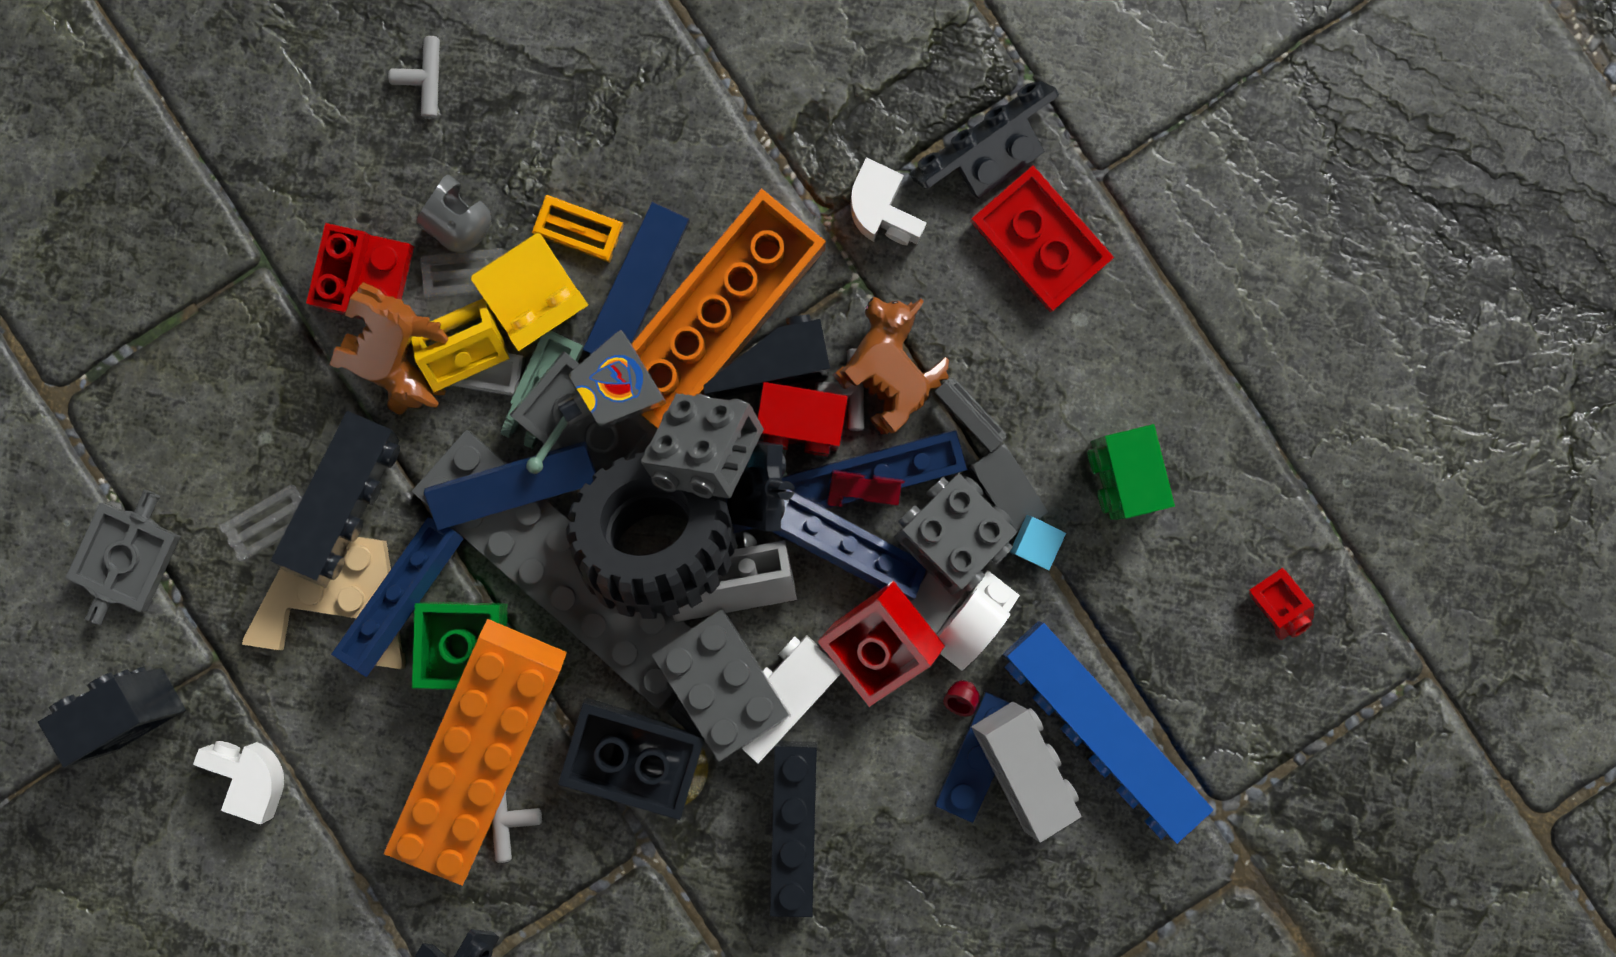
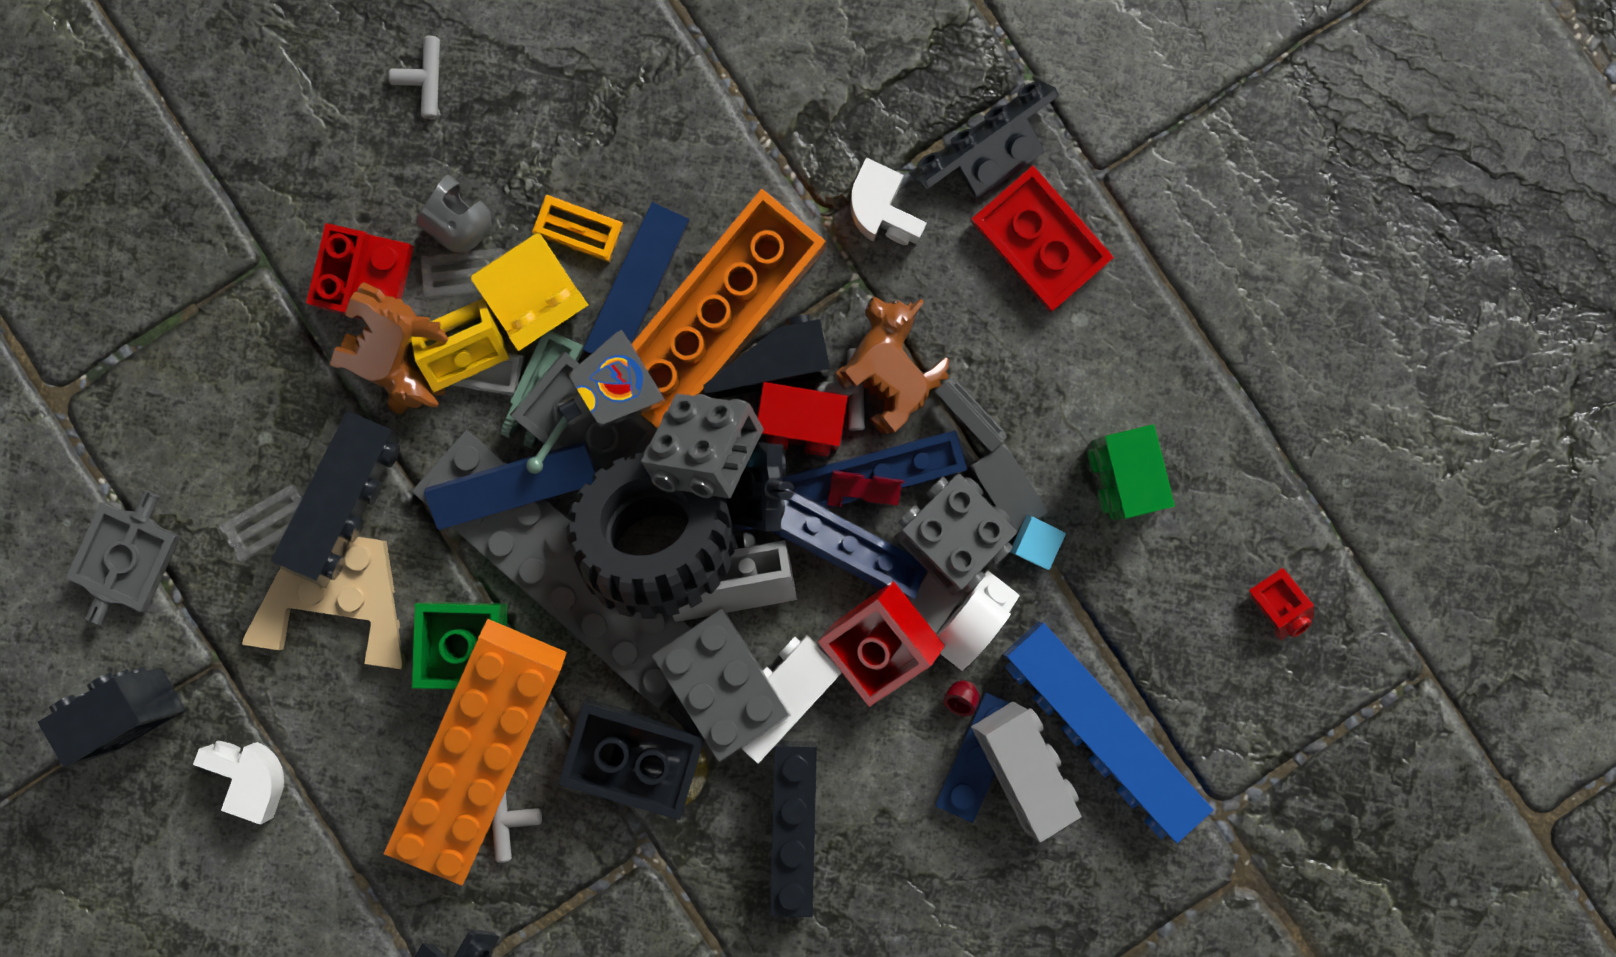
(397, 597): dark blue plate -> none

